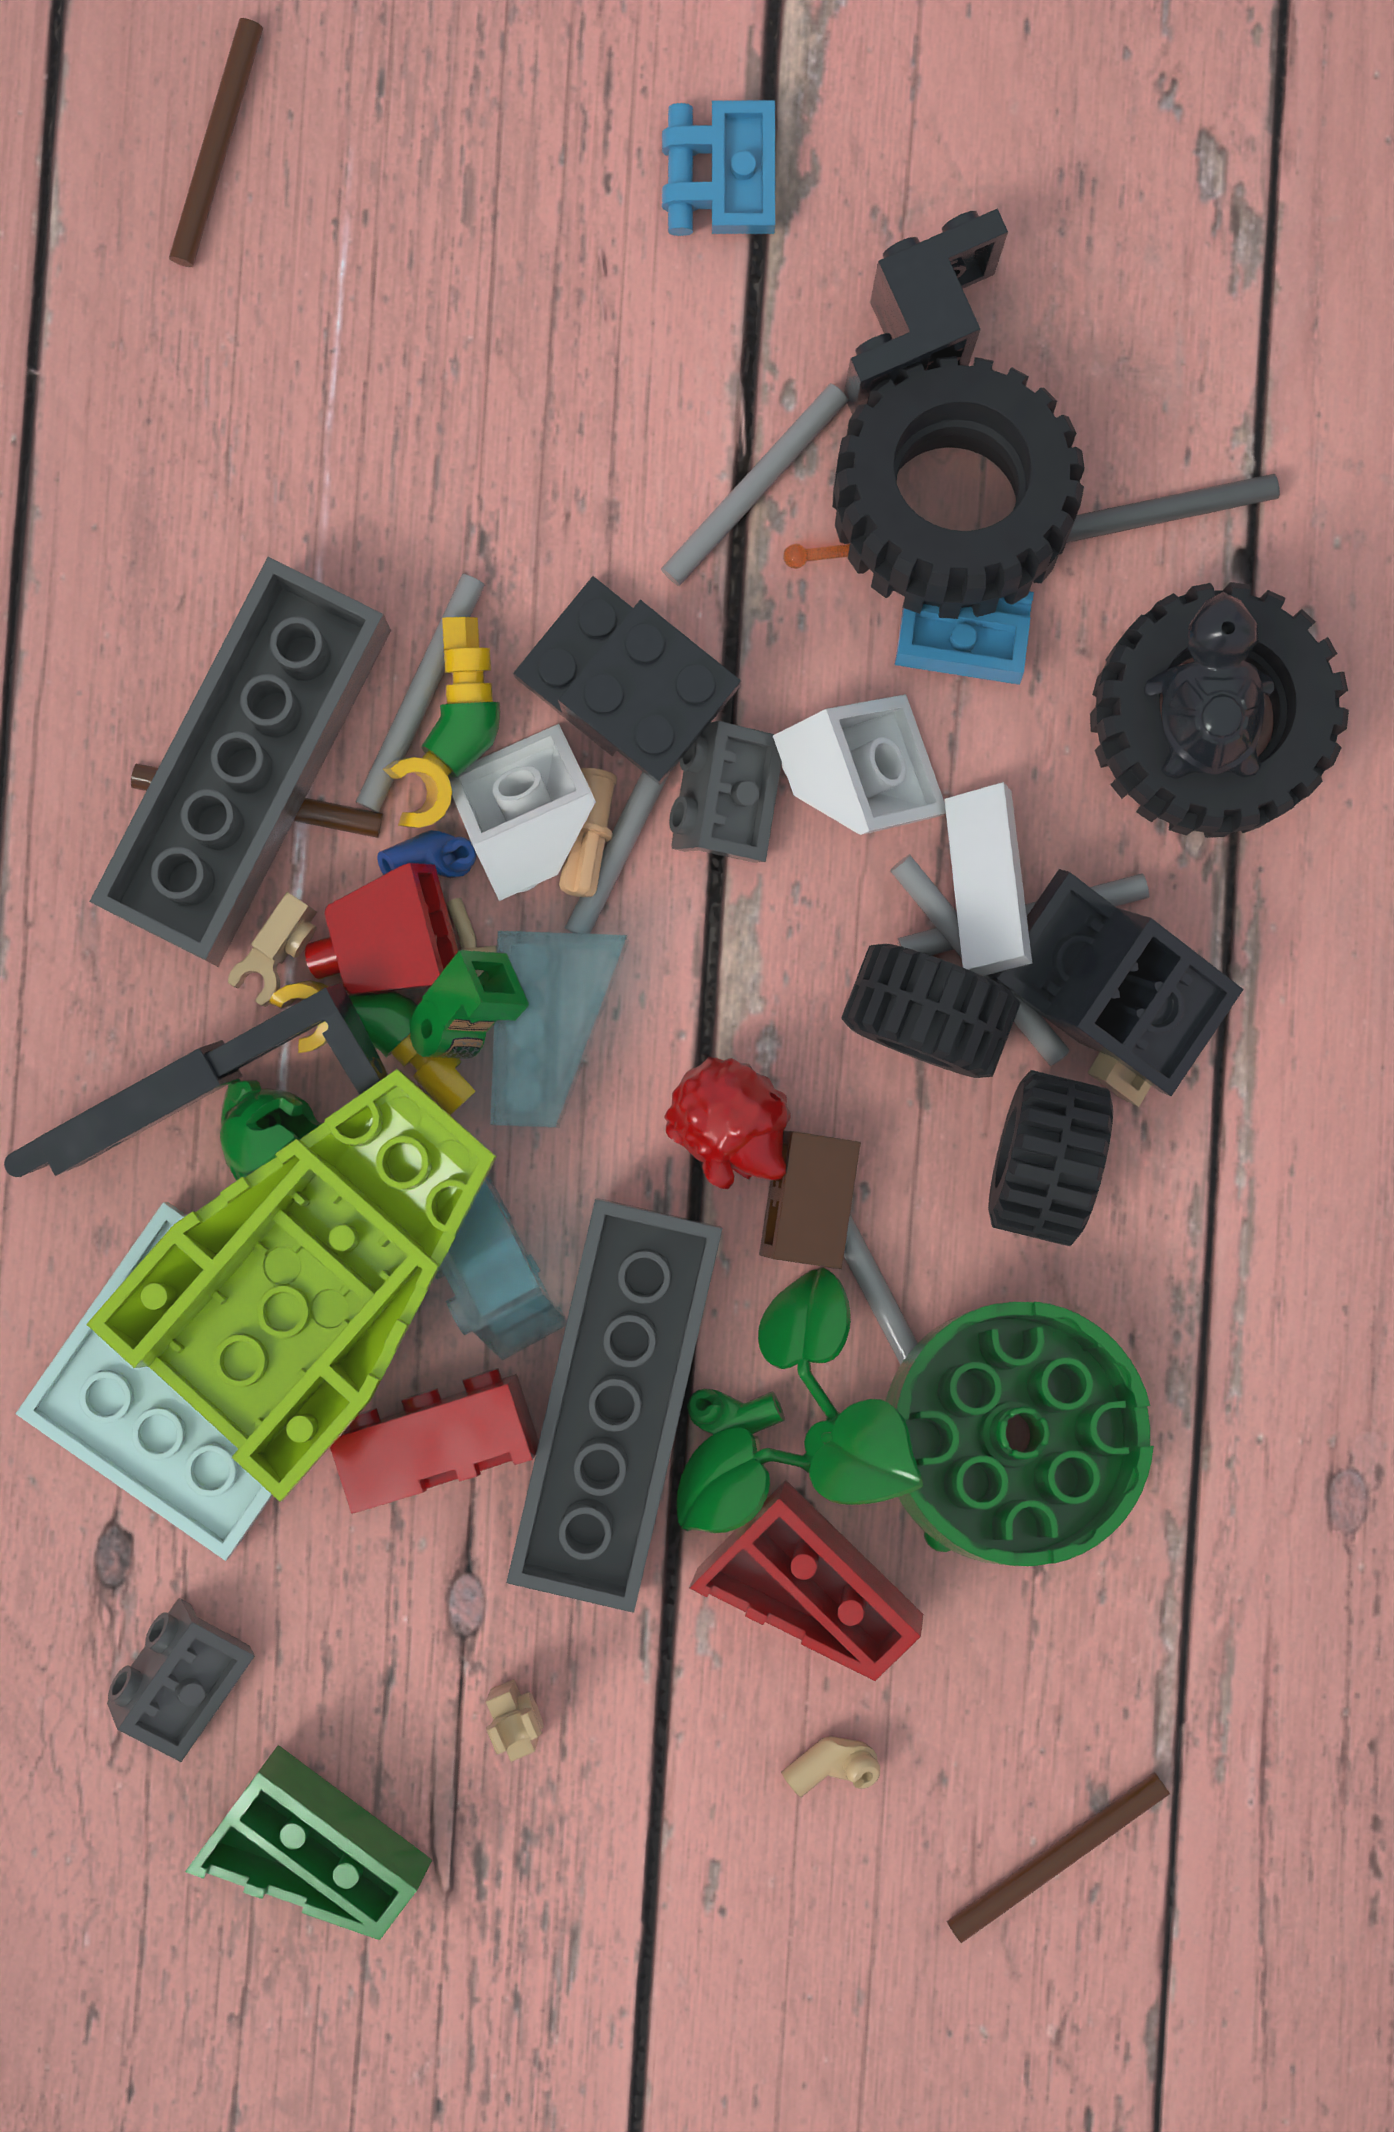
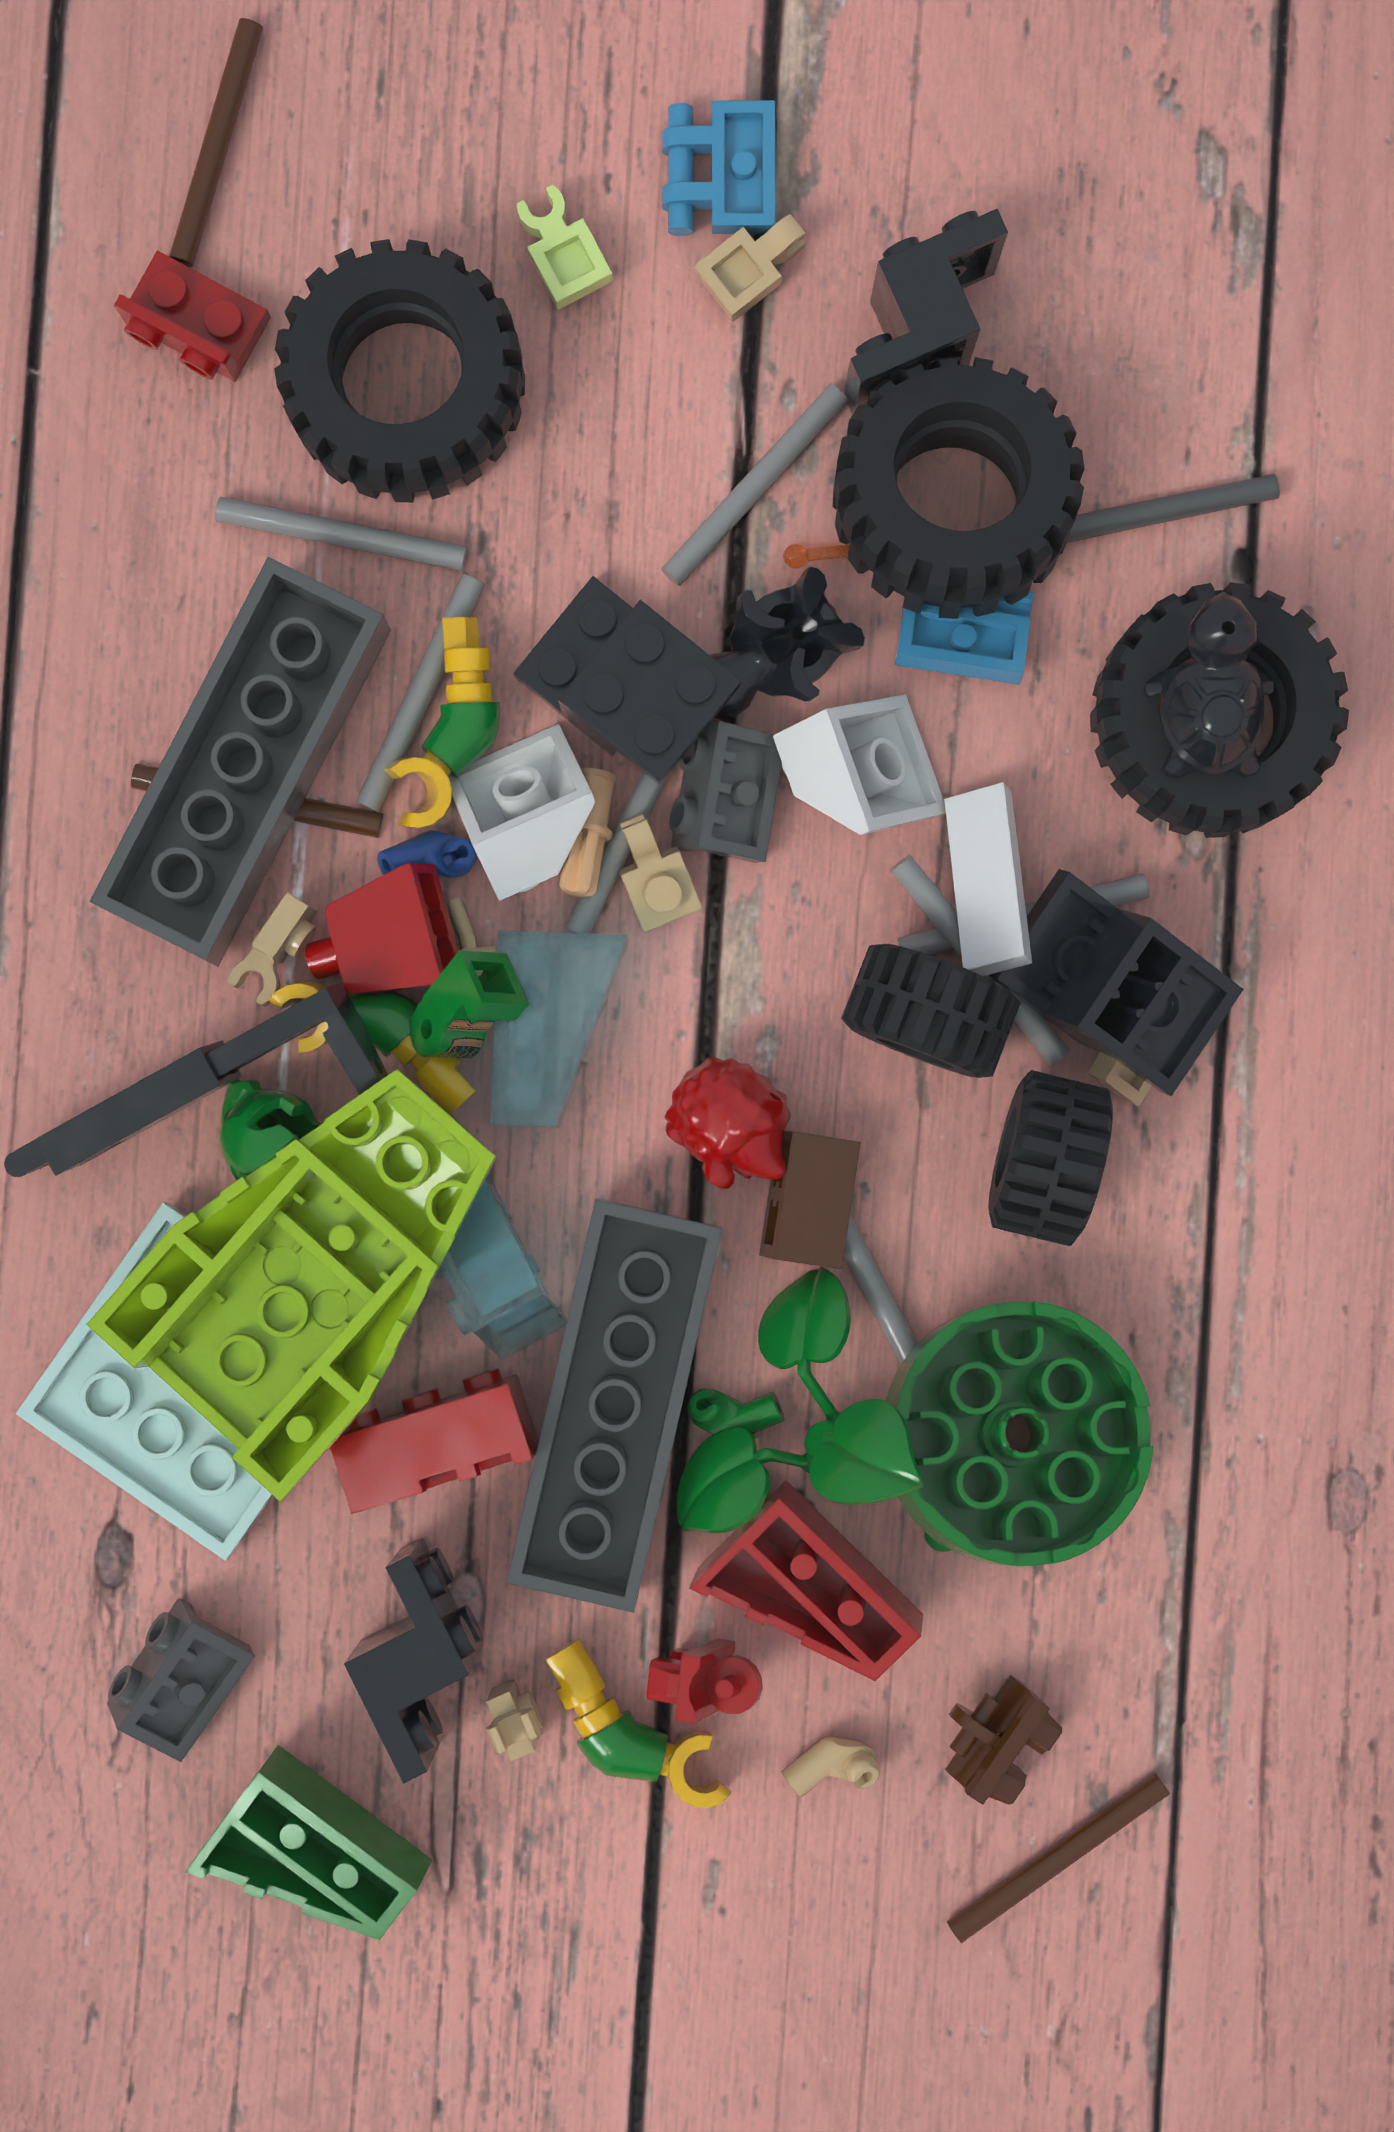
(193, 316): none -> red bracket
(341, 533): none -> light grey bar
(383, 292): none -> black tyre
(415, 1658): none -> black bracket
(565, 255): none -> yellowish green plate
(617, 1741): none -> yellow piece
(657, 880): none -> tan plate
(705, 1681): none -> red hips
(744, 269): none -> tan plate
(785, 642): none -> black animal
(994, 1738): none -> reddish brown hips

